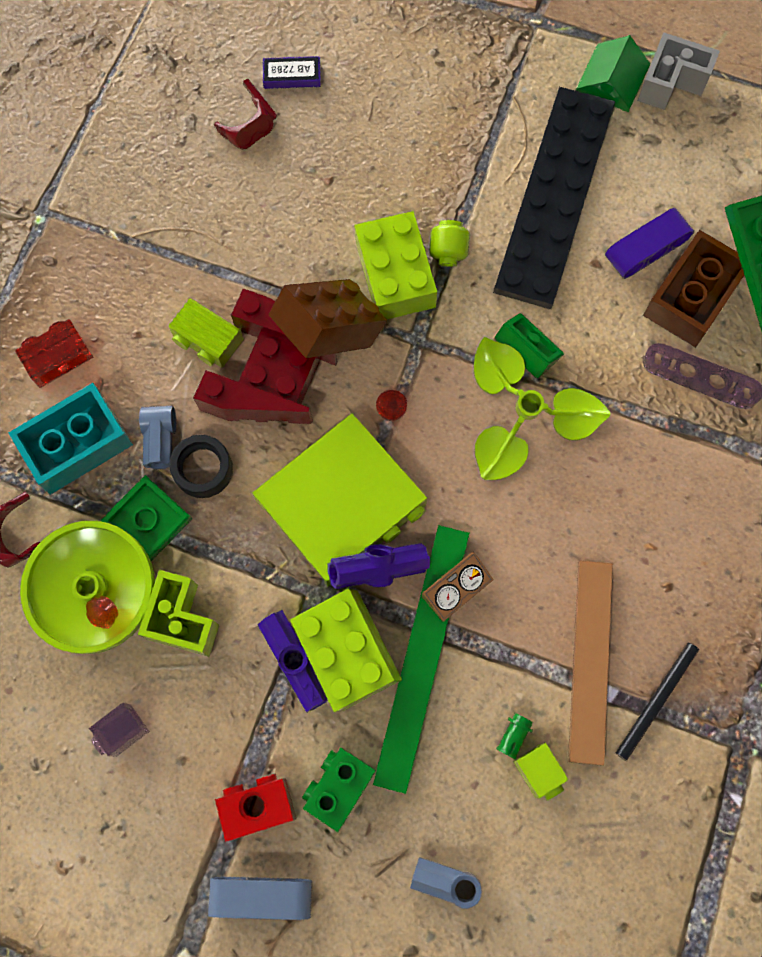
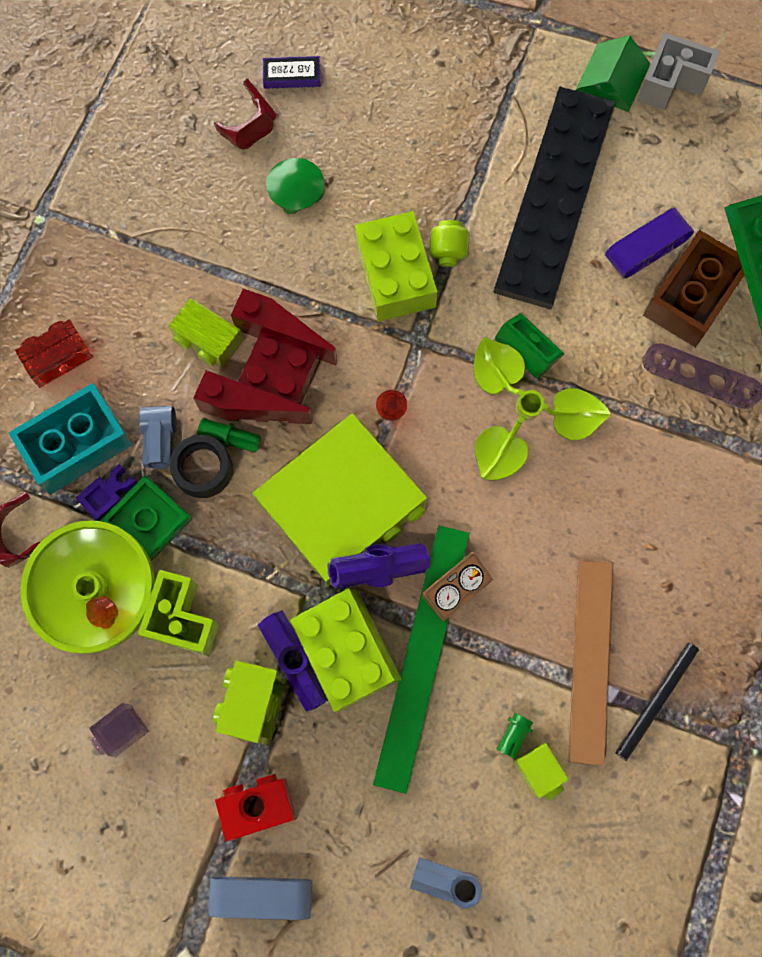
(103, 495): none -> dark purple plate
(229, 435): none -> green axle
(250, 703): none -> lime brick
(295, 184): none -> green dish
(327, 317): reddish brown brick -> none
(338, 788): green brick -> none

